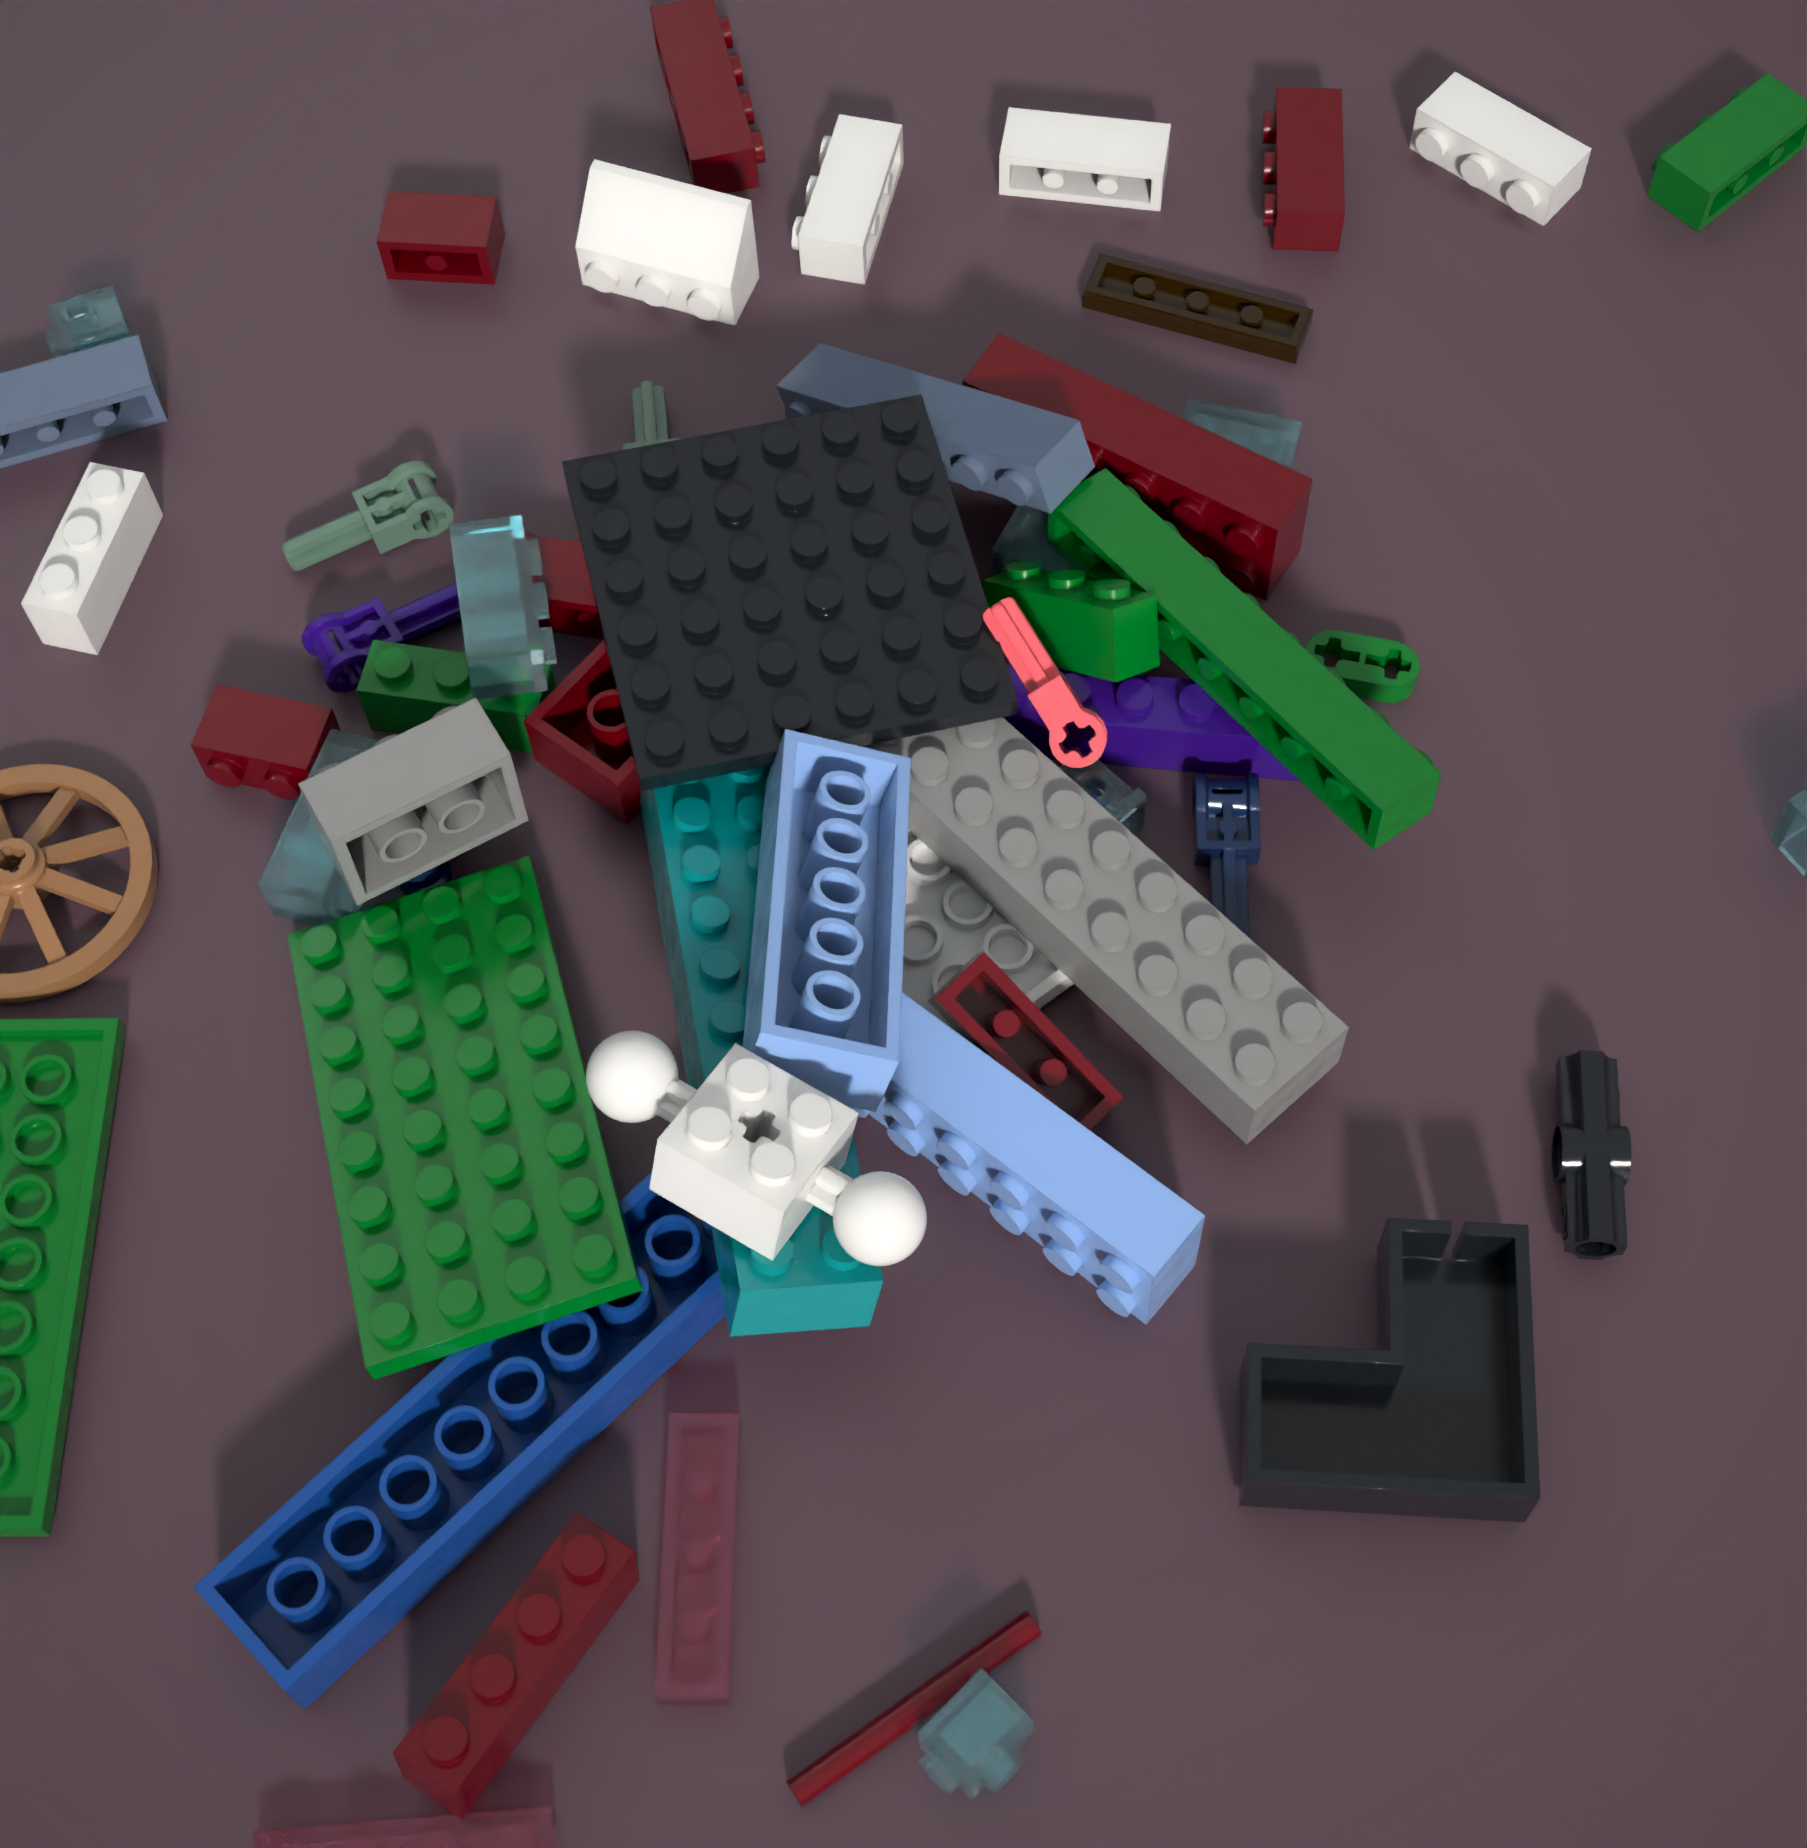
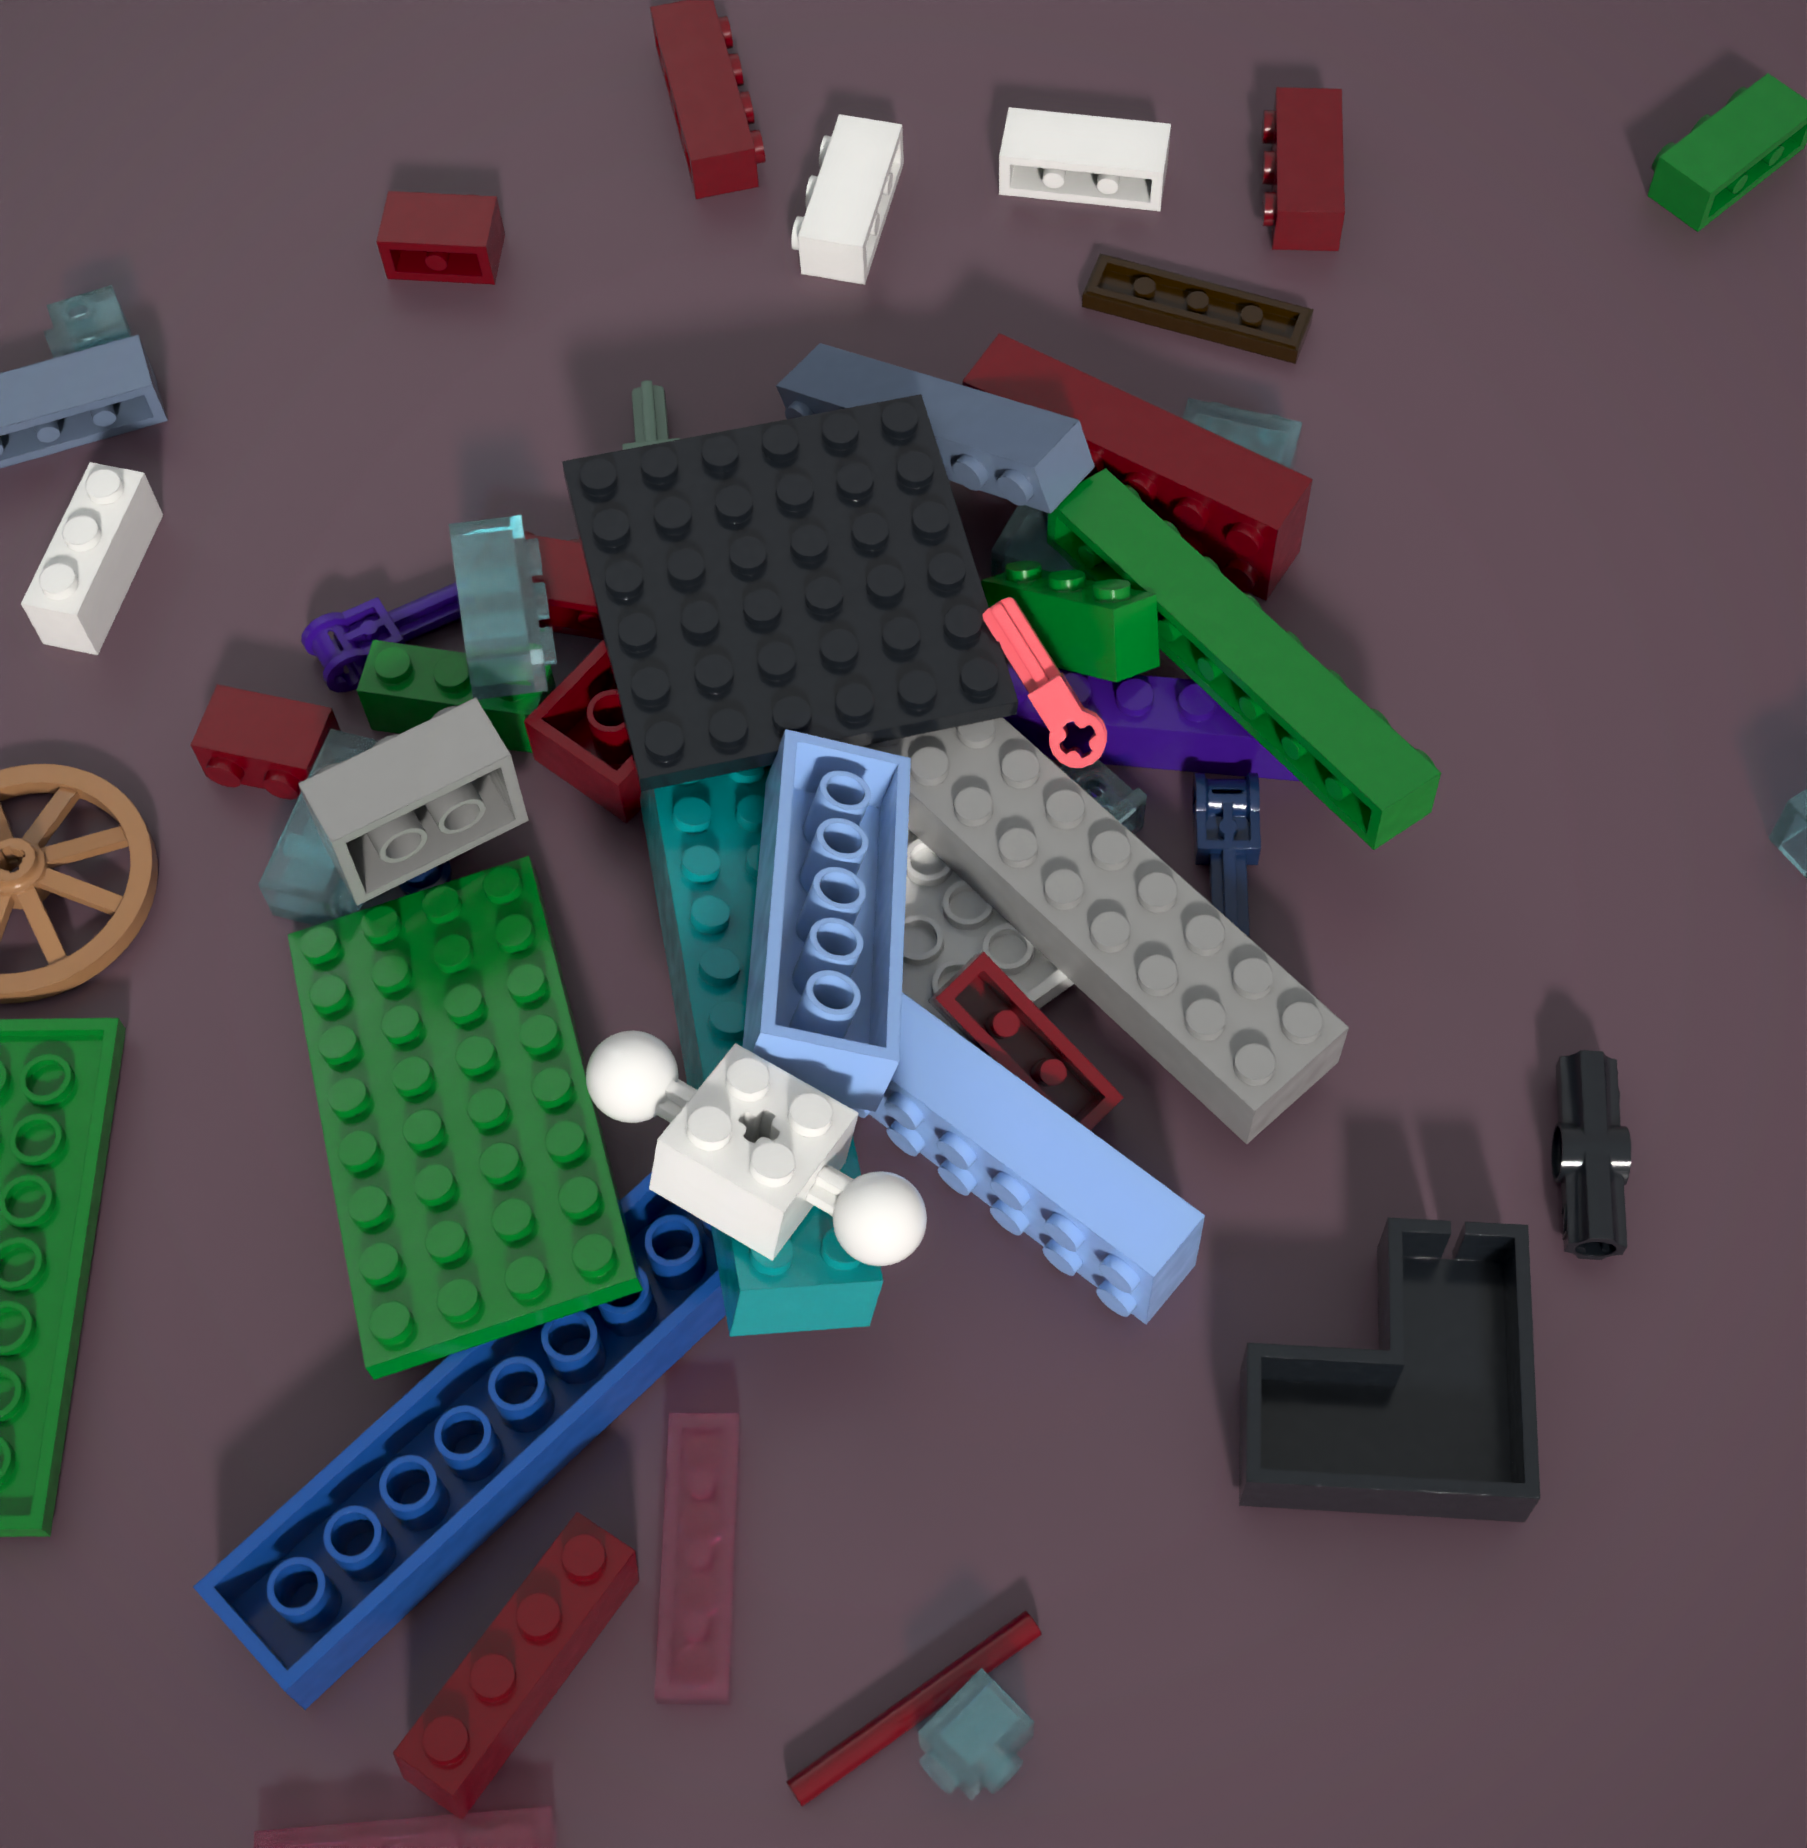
(385, 512): sand green connector -> none
(667, 243): white slope -> none
(1363, 663): green beam -> none
(1499, 148): white brick -> none

